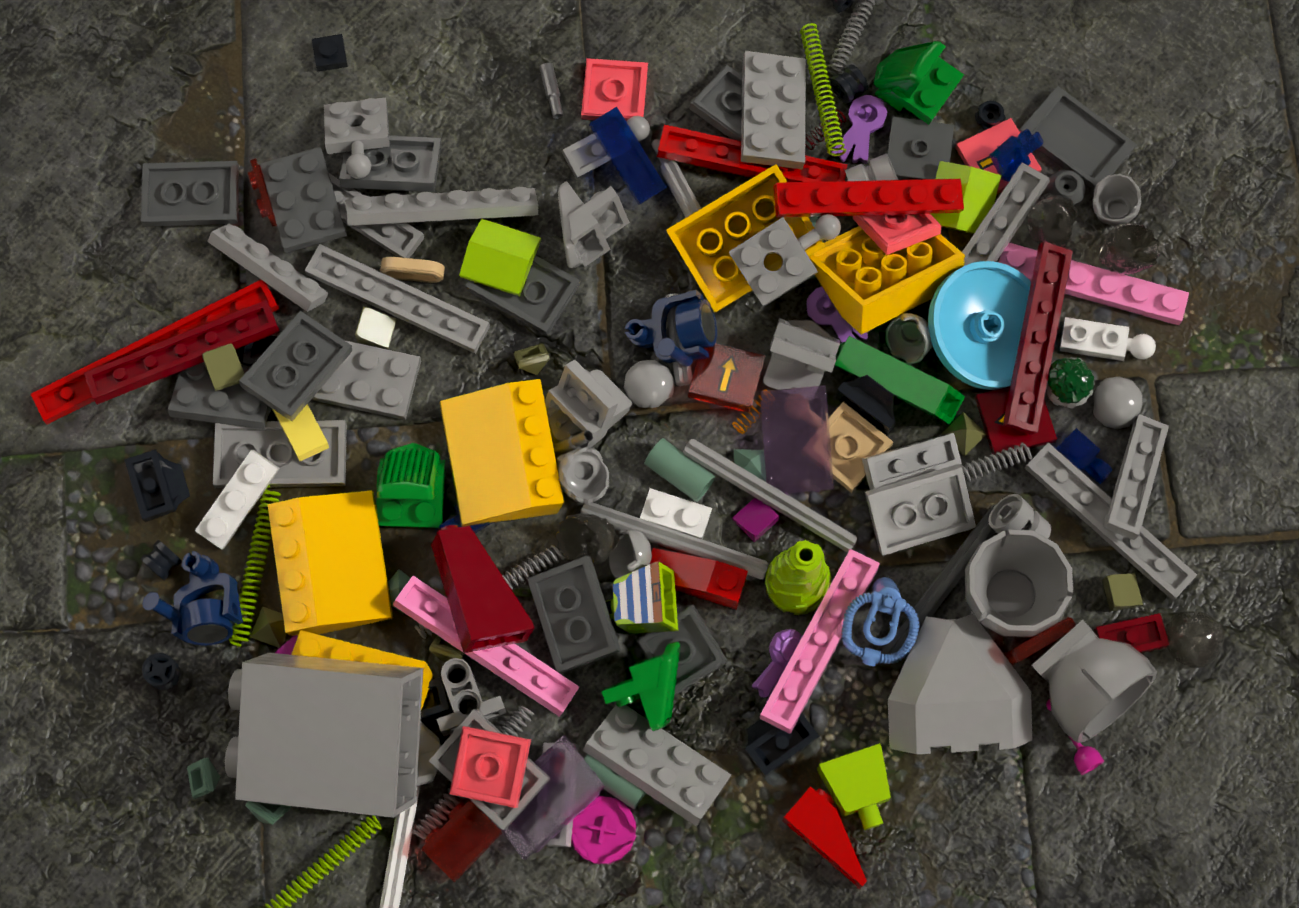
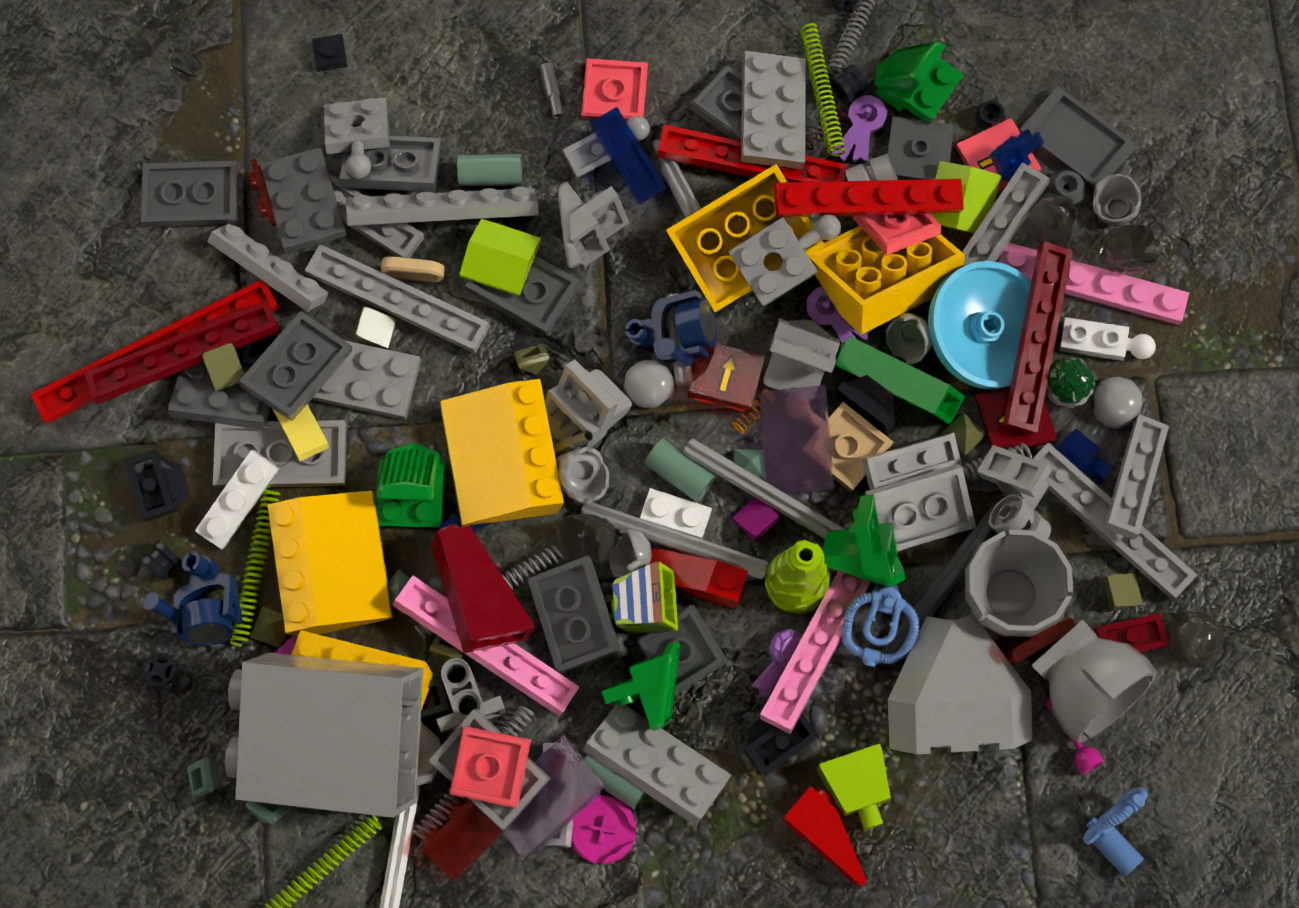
(489, 170): none -> sand green pin
(866, 548): none -> green piece
(1015, 474): none -> light grey tile
(1108, 838): none -> medium blue piece

